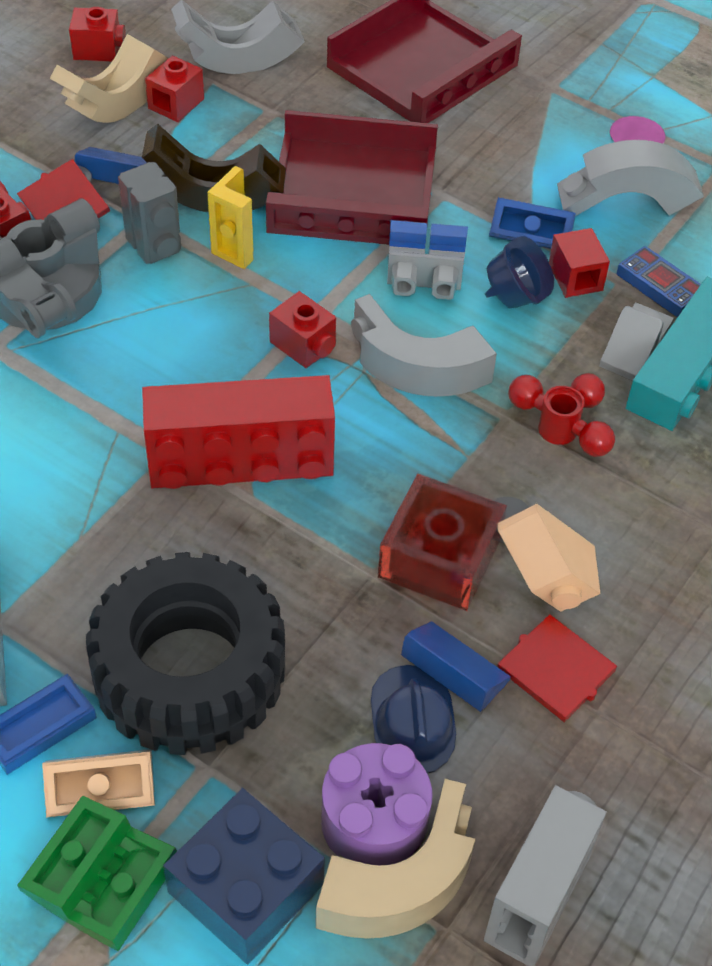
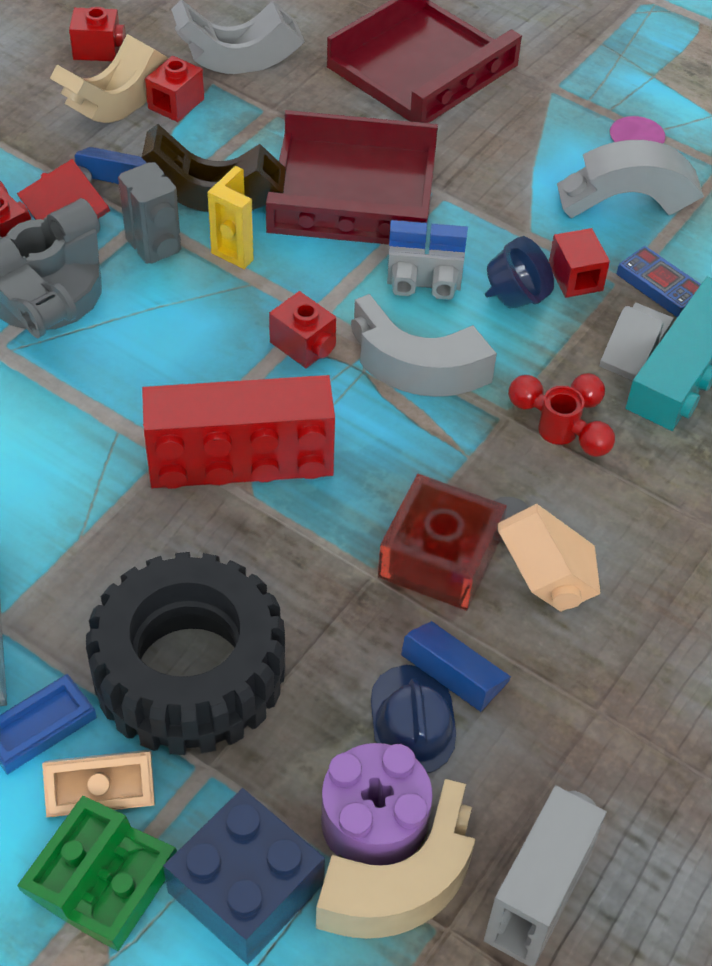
(533, 221): blue slope -> none
(557, 667): red piece -> none

